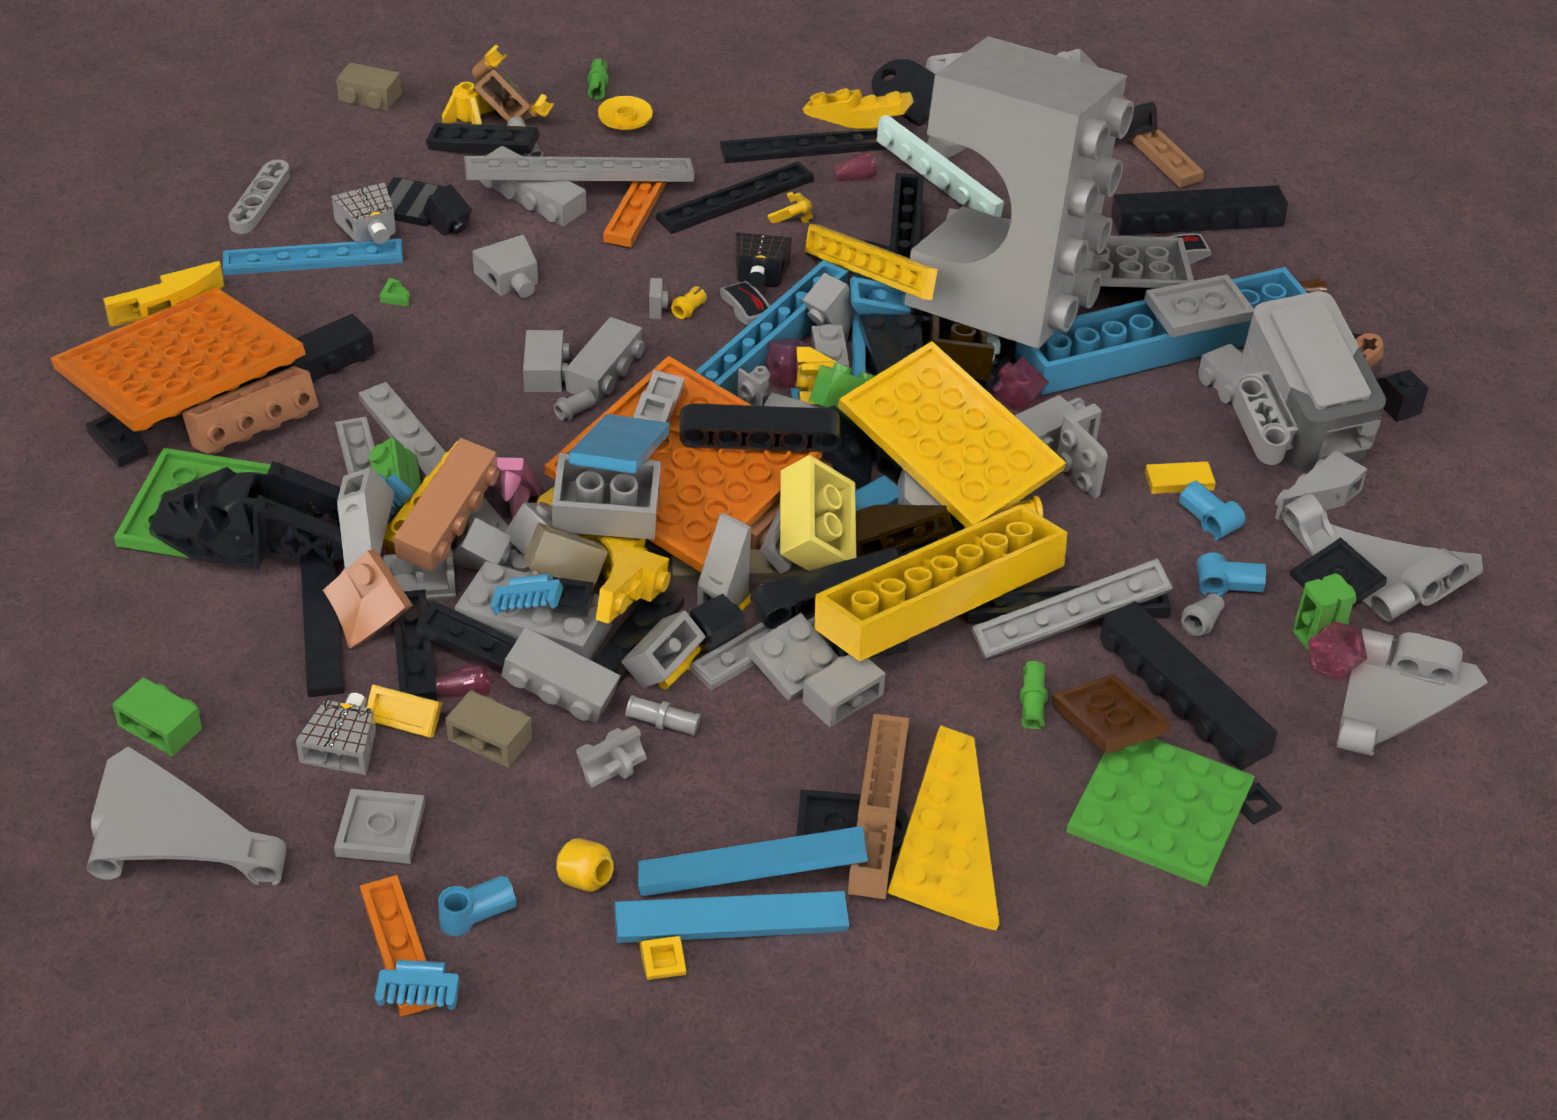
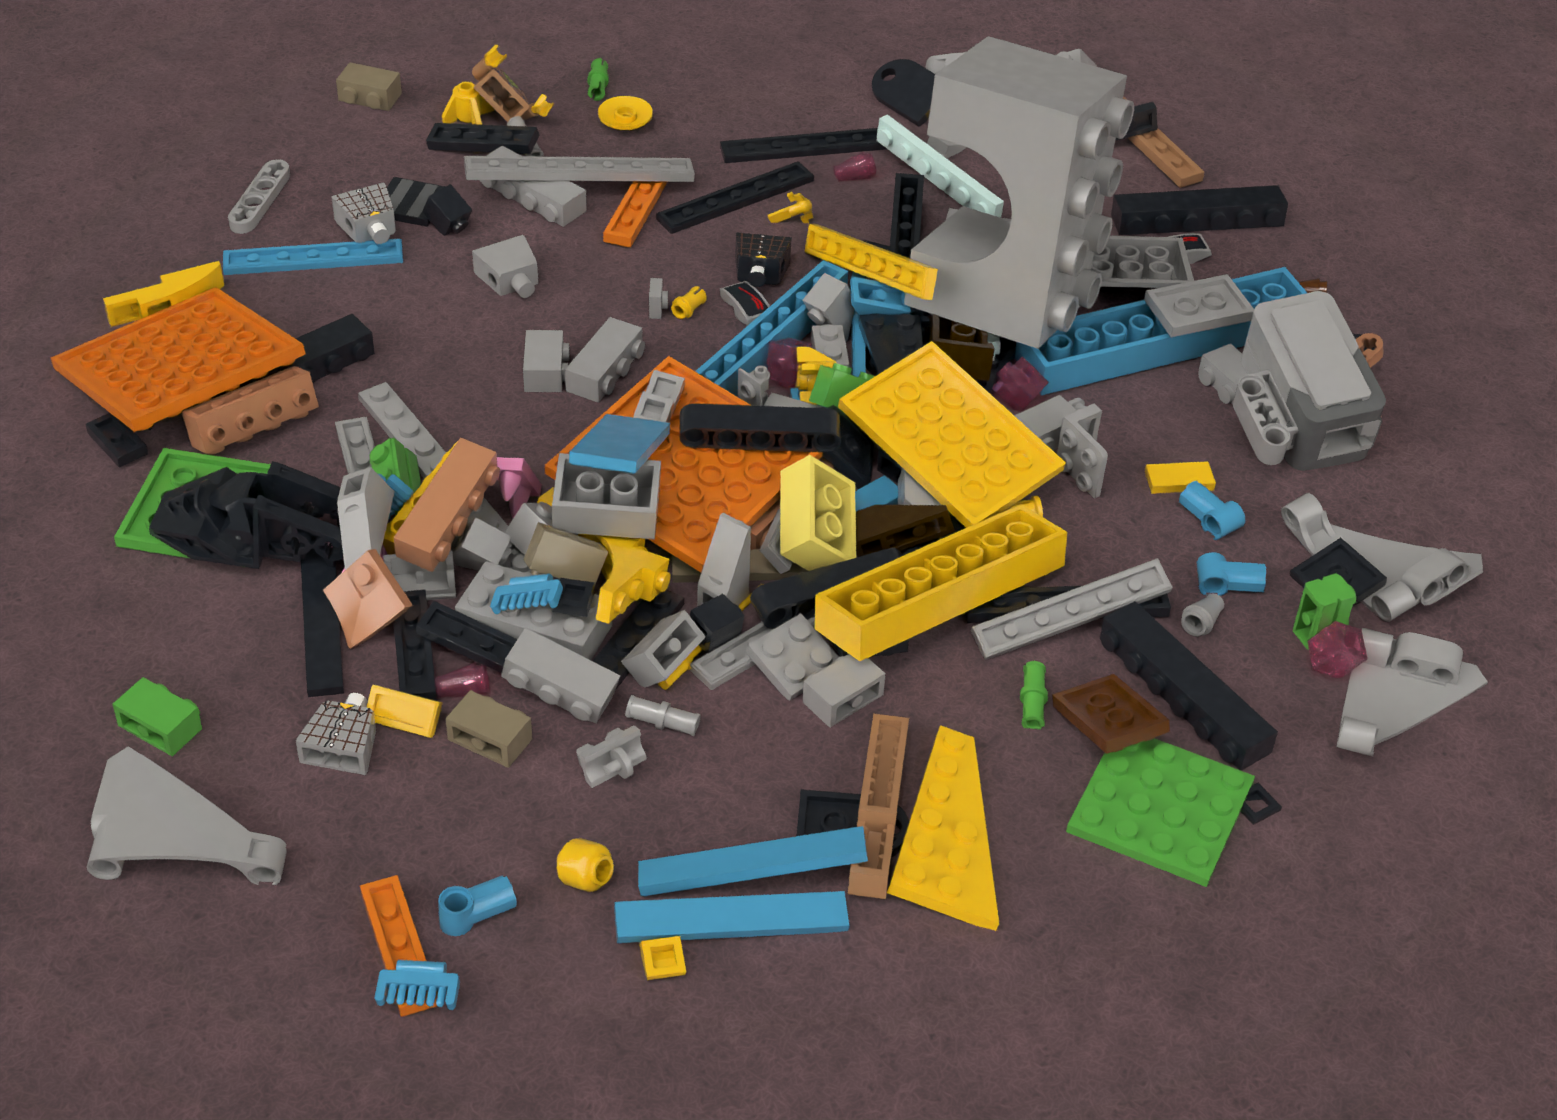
(380, 826): light grey plate -> none
(395, 293): bright green tile -> none
(573, 405): light grey pin -> none
(855, 111): yellow slope -> none
(1331, 481): light grey slope -> none
(1403, 394): black slope -> none

